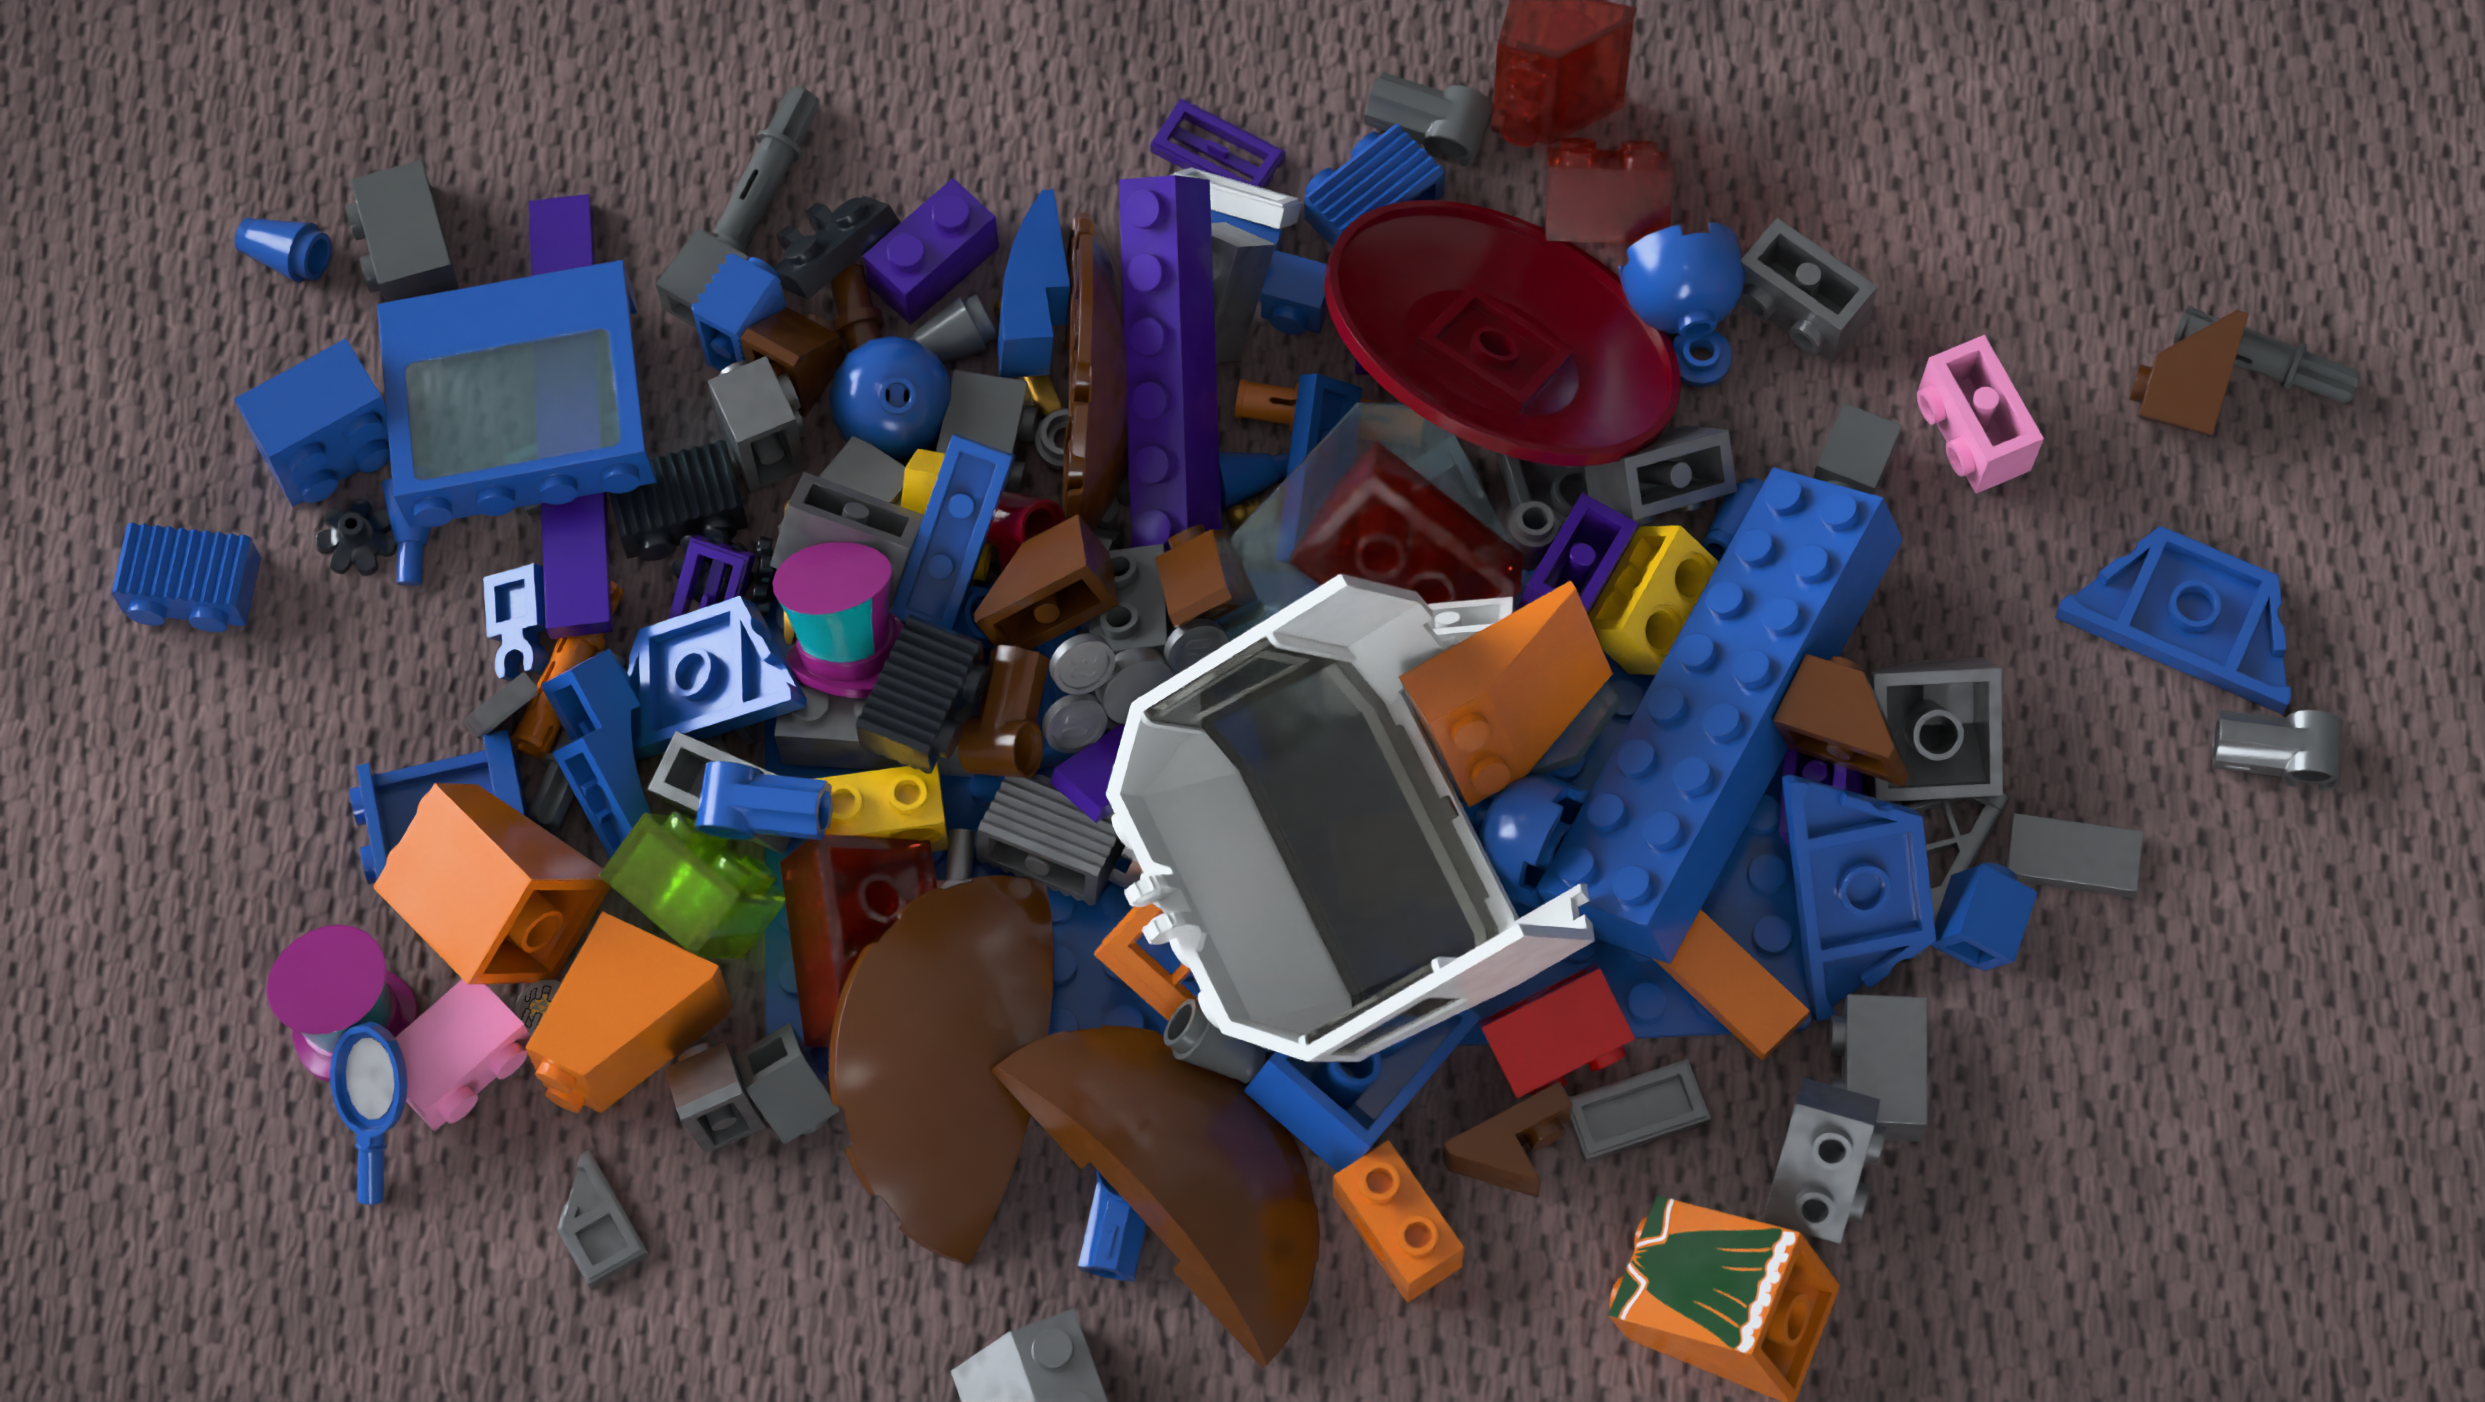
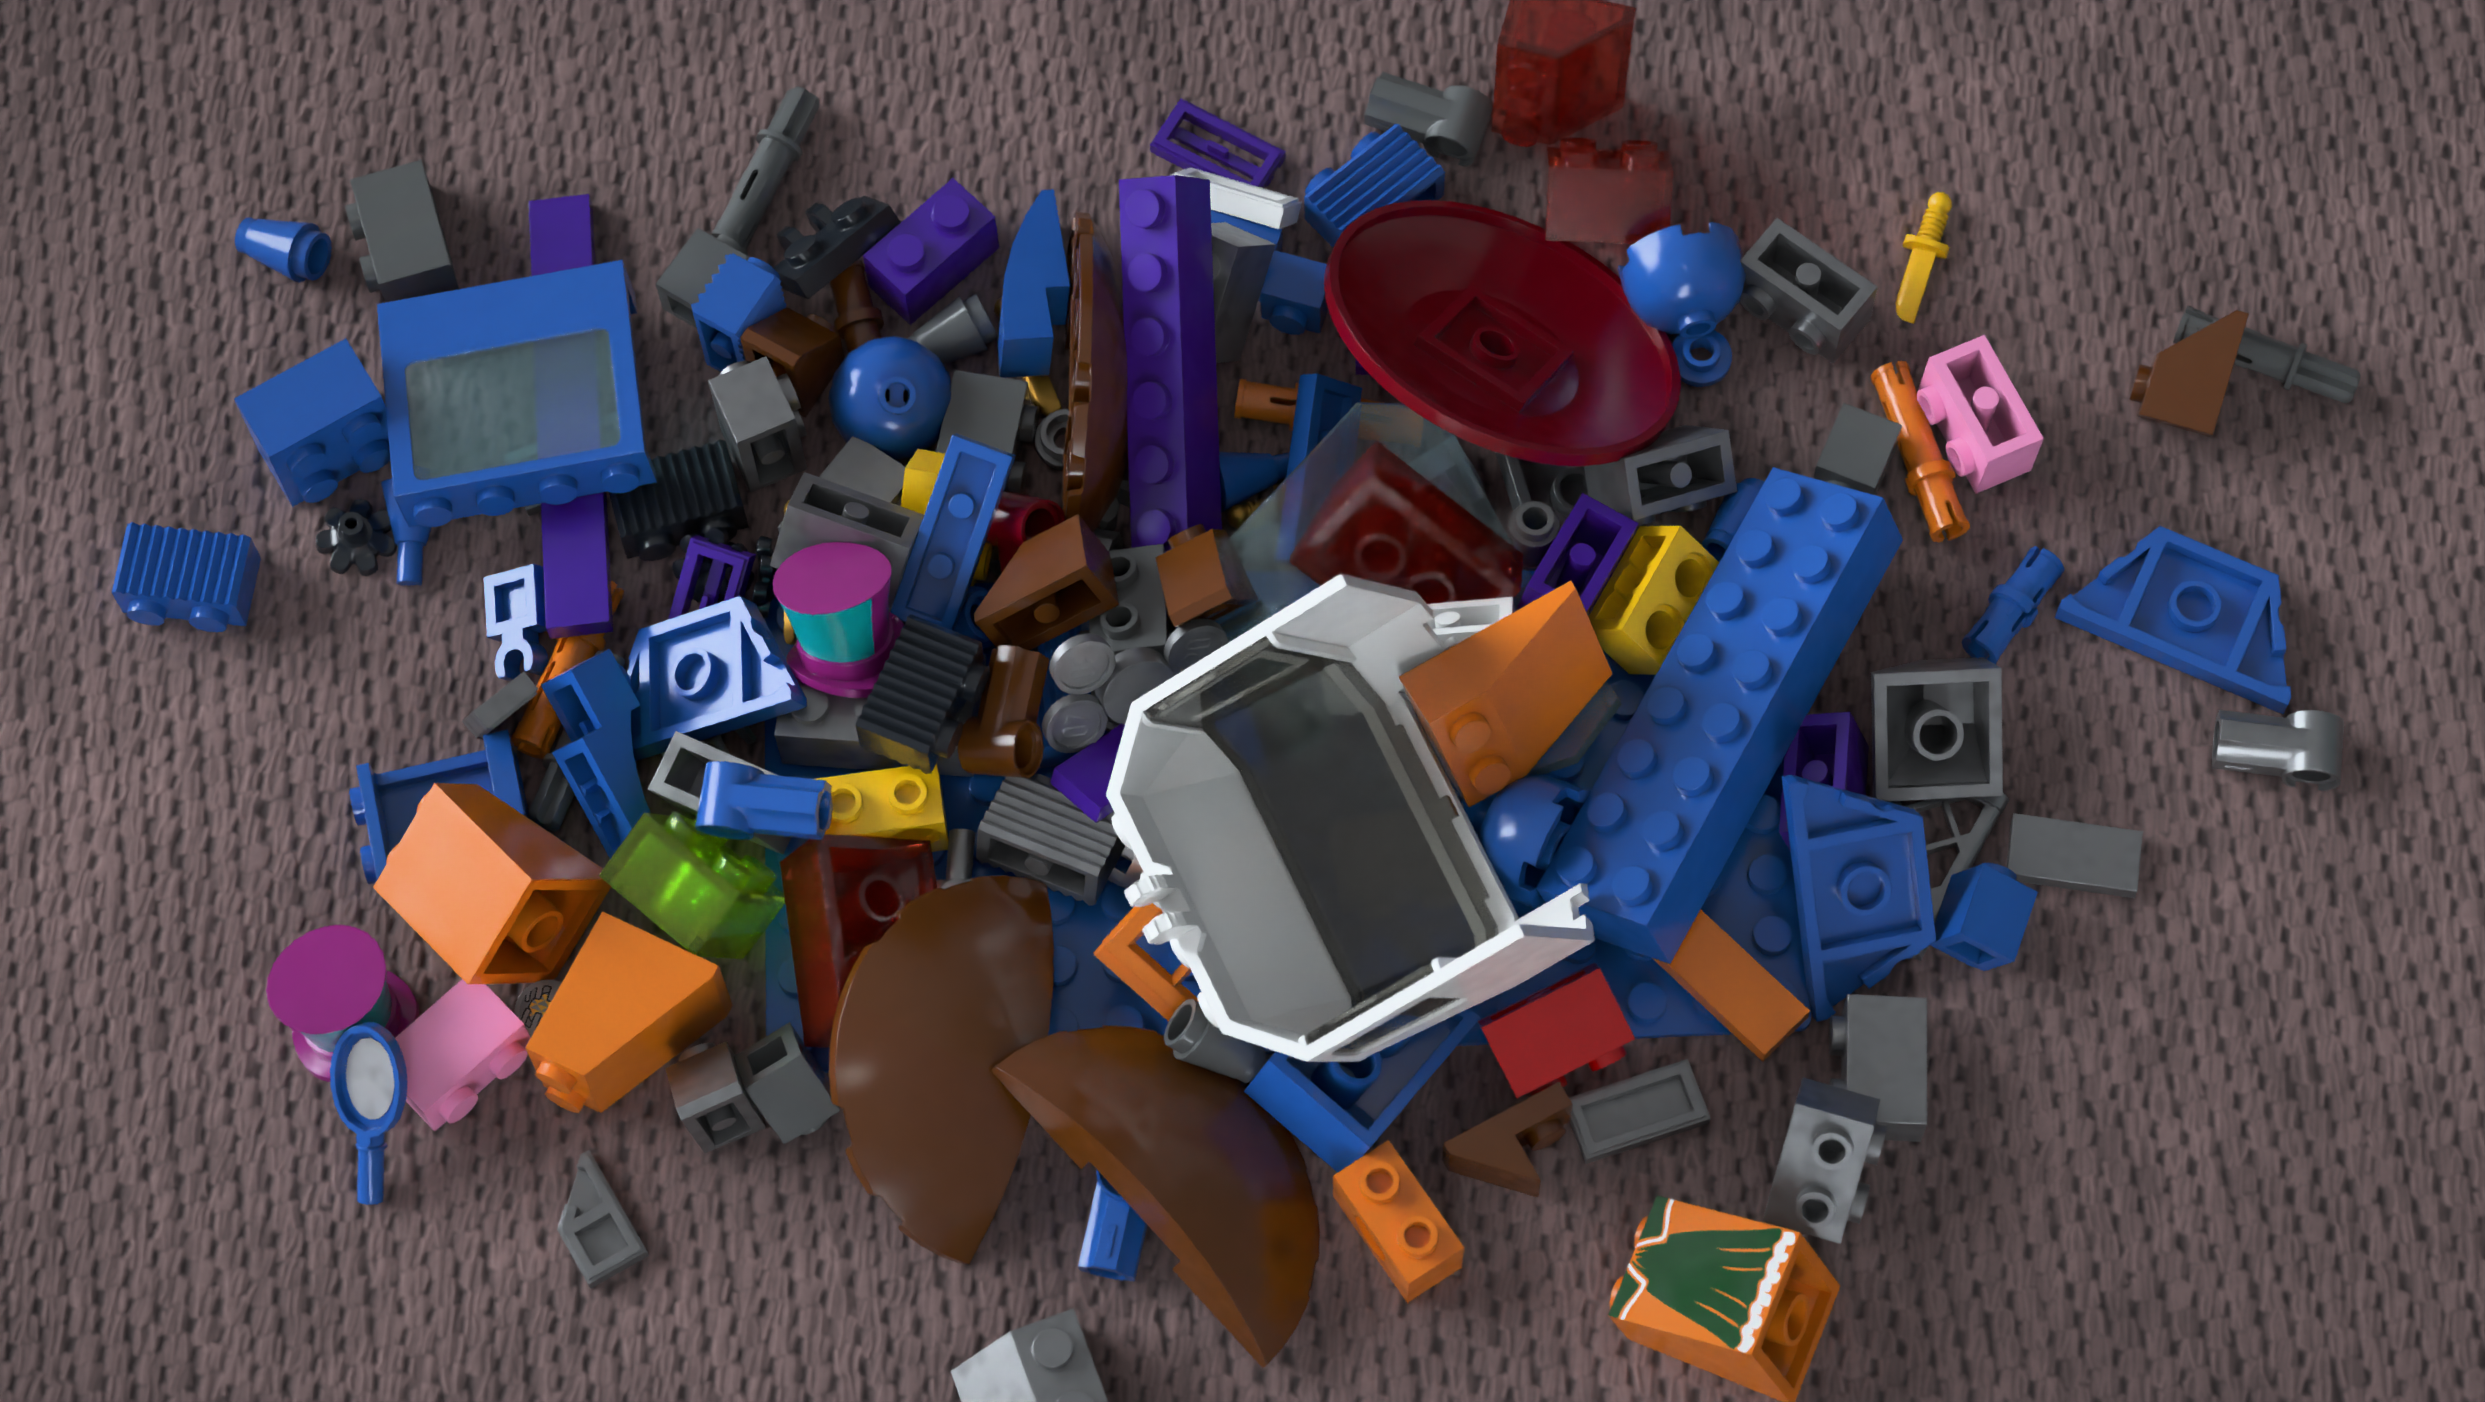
(1839, 719): reddish brown slope -> none
(1925, 249): none -> yellow piece
(1928, 473): none -> orange pin
(2013, 605): none -> blue pin

